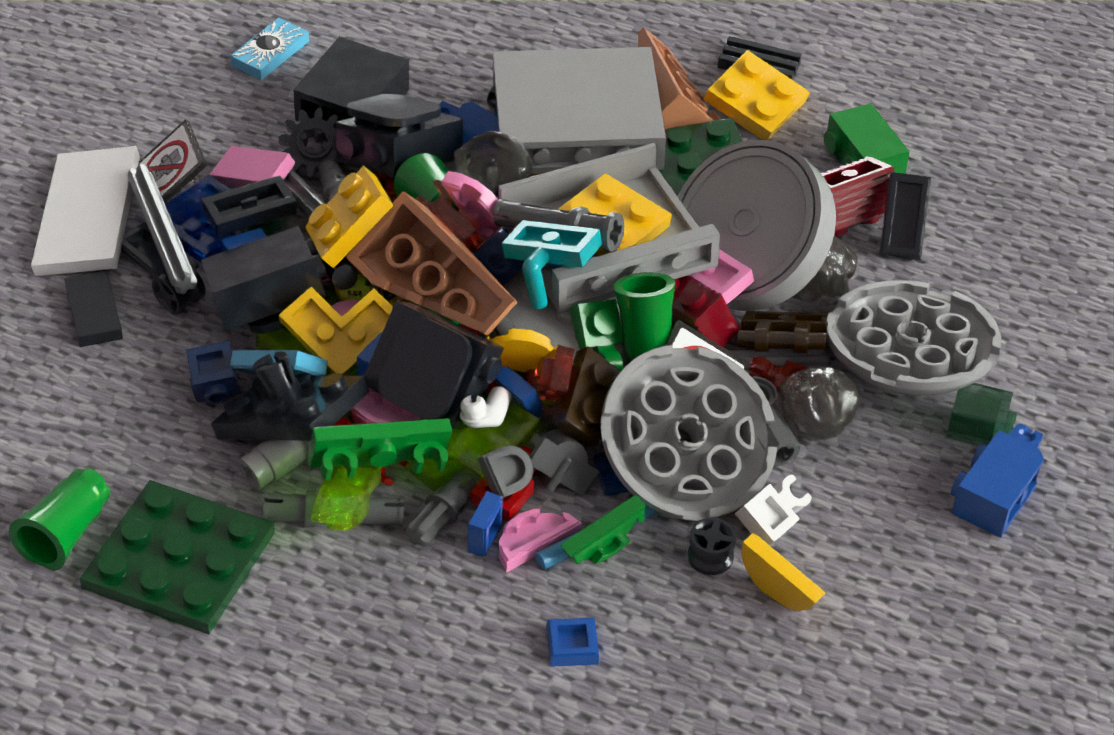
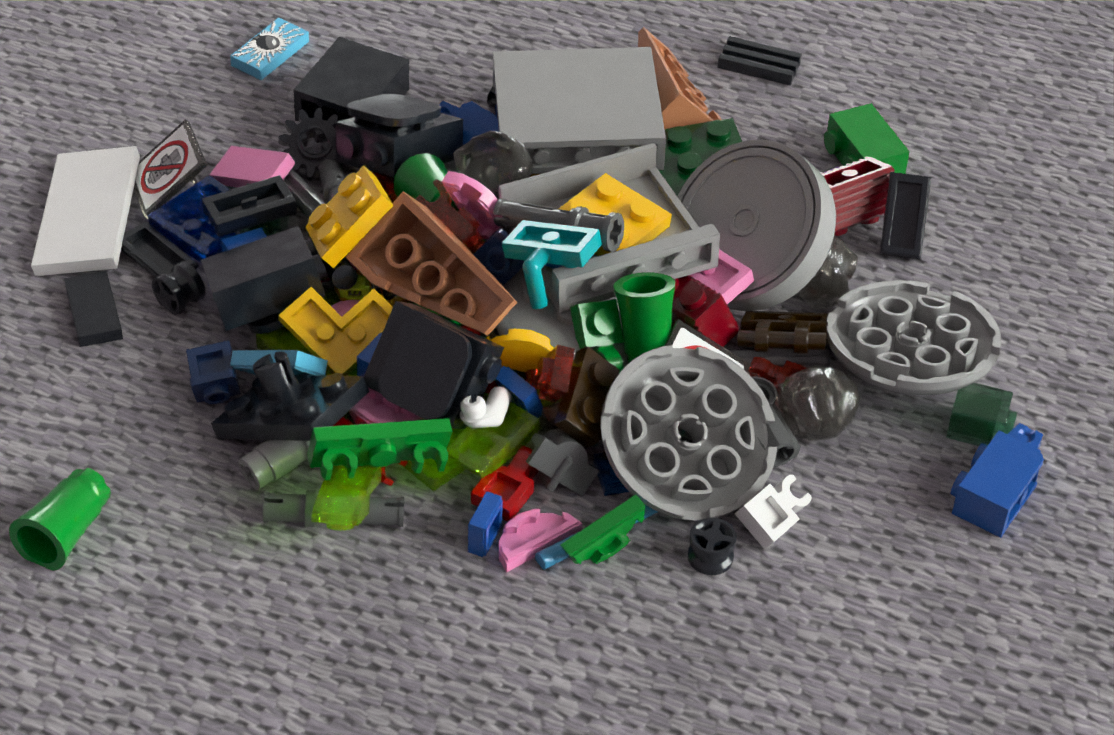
(162, 229): dark grey axle -> none
(178, 556): dark green plate -> none
(440, 509): dark grey axle -> none
(506, 470): dark grey tile -> none
(572, 642): blue tile -> none
(756, 96): yellow plate -> none
(778, 576): yellow tile -> none

